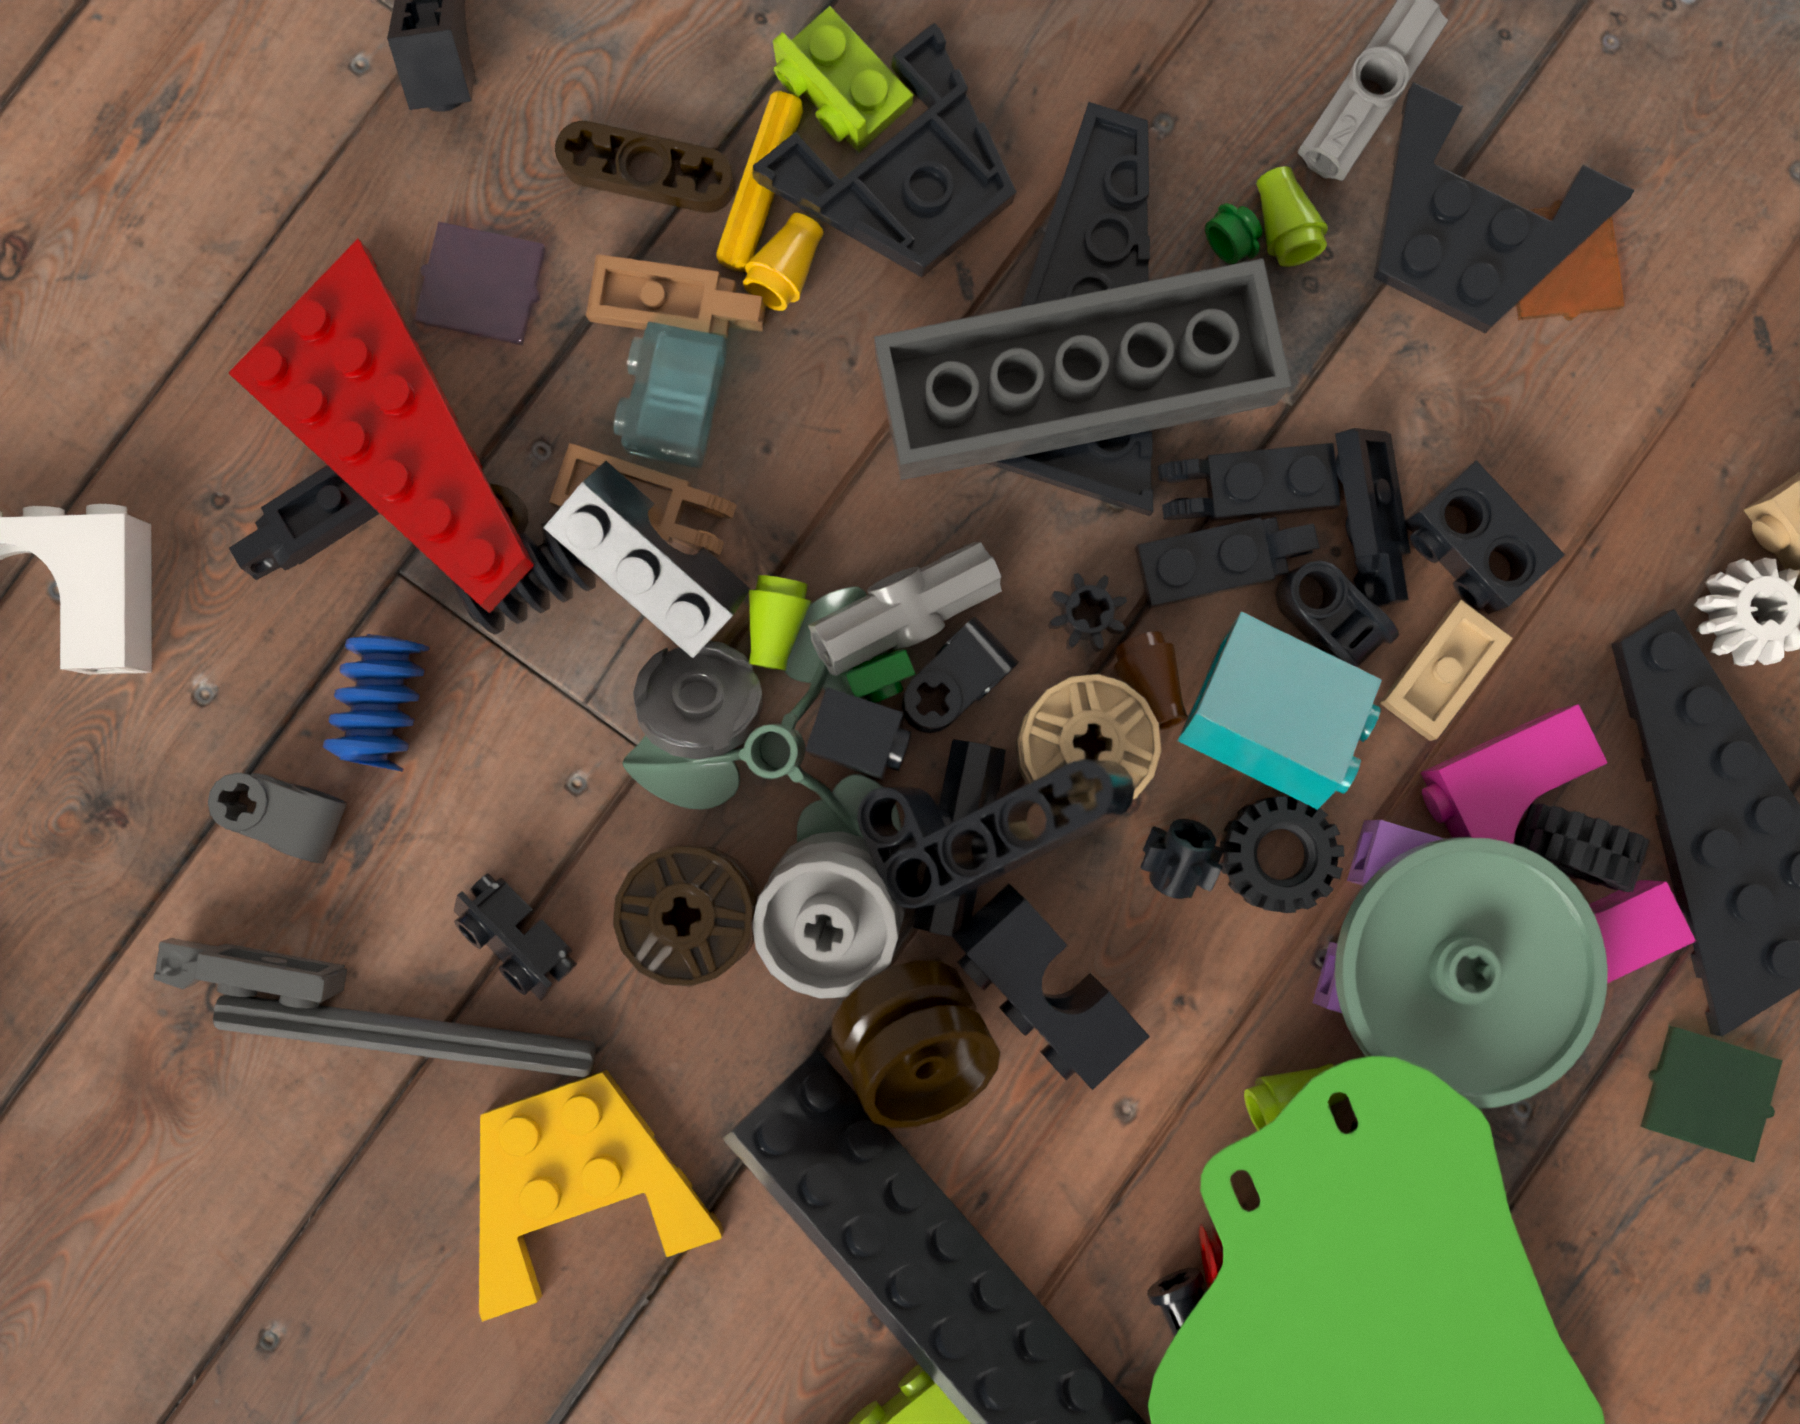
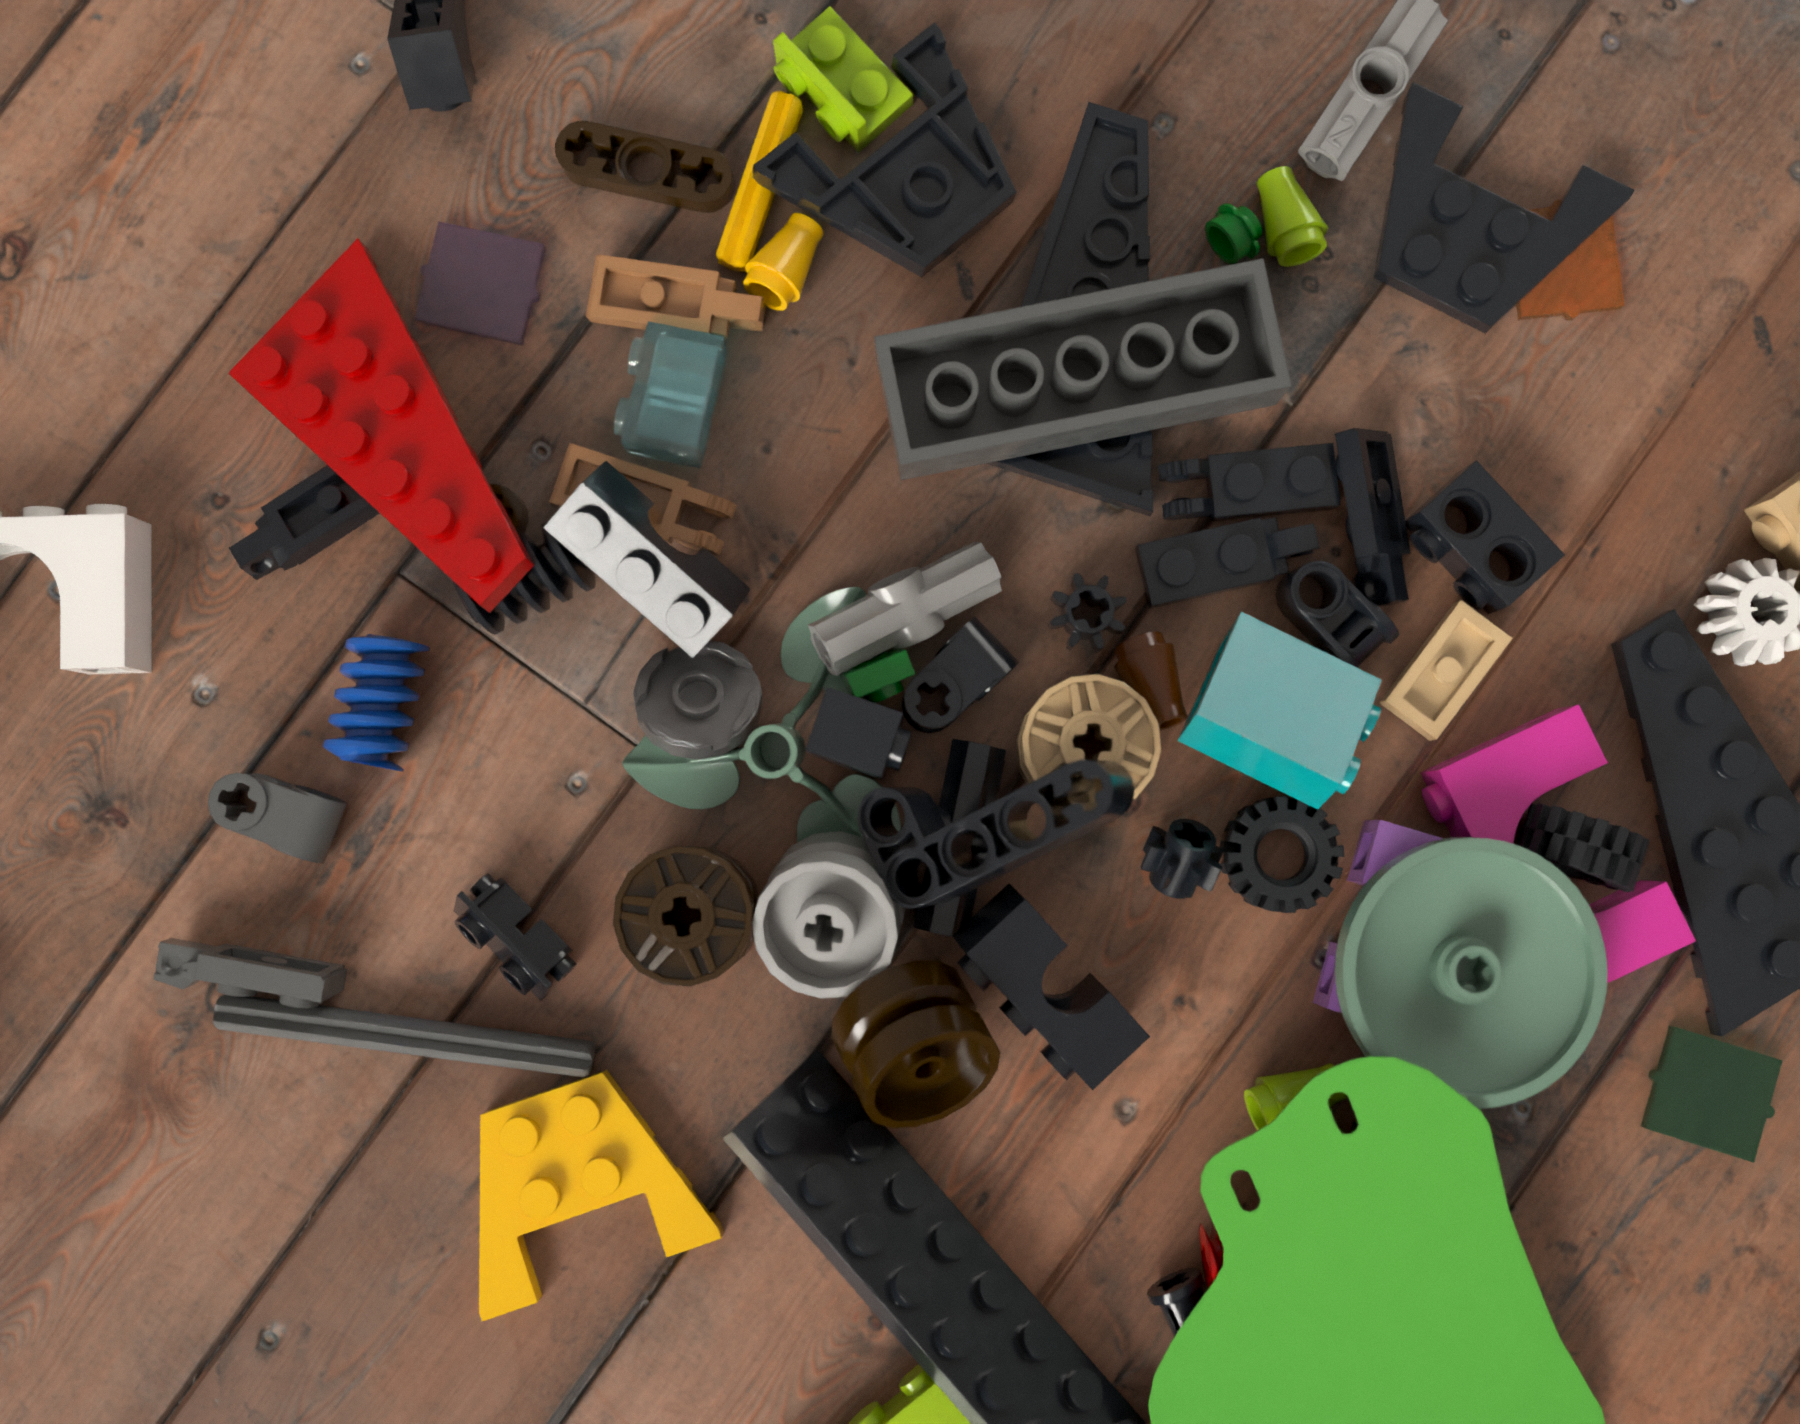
(775, 619): lime cone -> none

